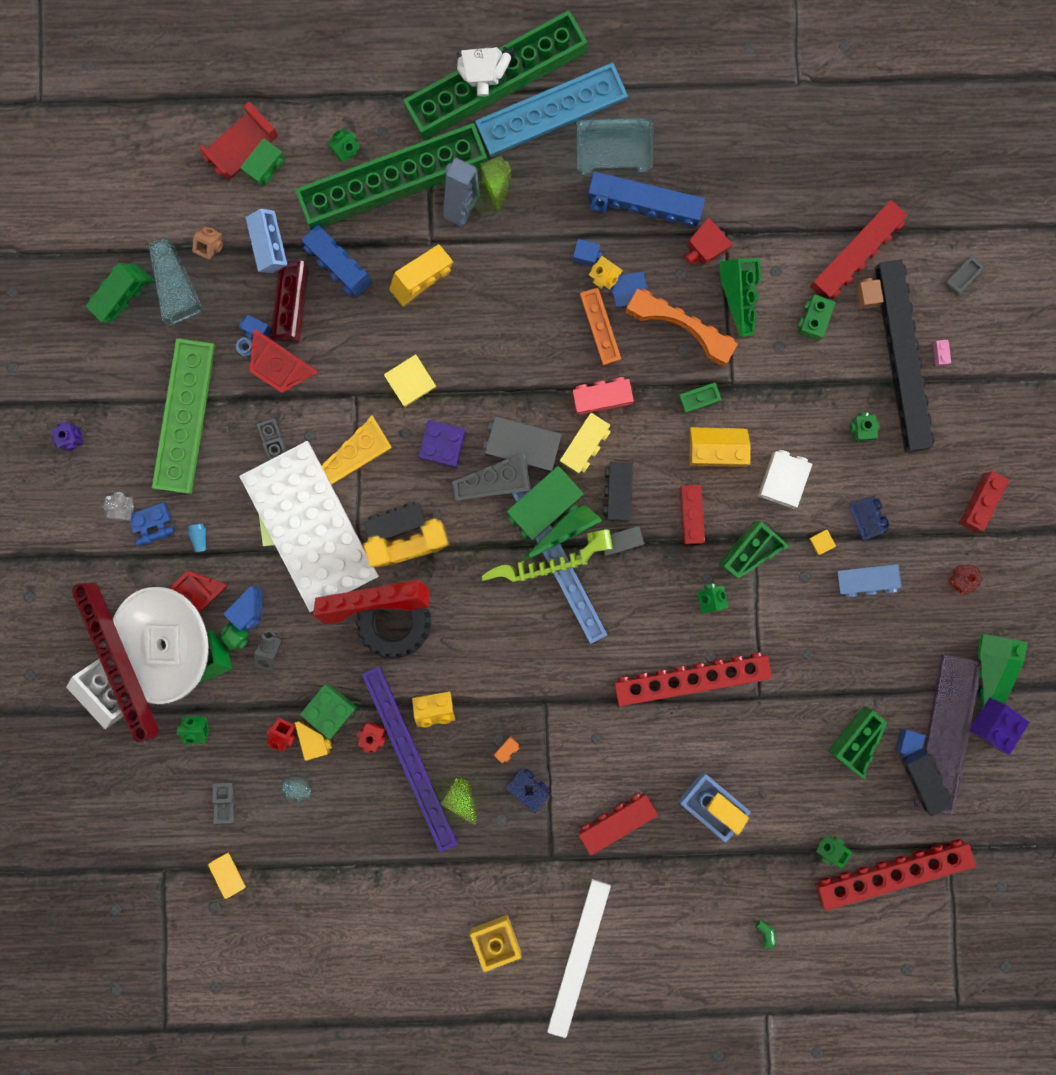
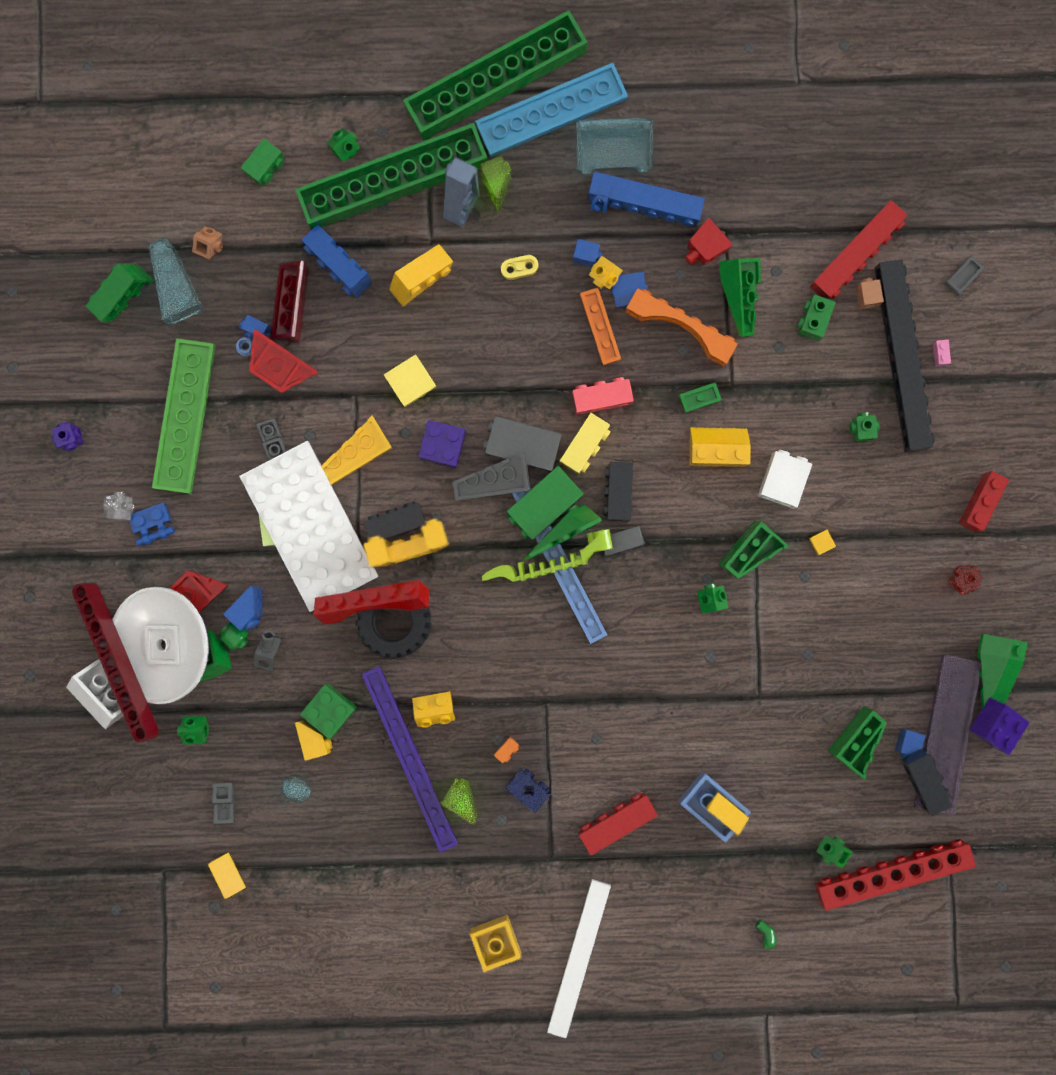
(197, 535): dark azure cone -> none
(238, 142): red panel -> none
(266, 241): light blue brick -> none
(281, 735): red brick -> none
(374, 731): red brick -> none
(483, 67): white torso -> none
(518, 265): none -> light yellow plate
(691, 514): red brick -> none
(760, 672): red brick -> none
(869, 517): clear blue bracket -> none
(869, 580): medium blue wedge -> none

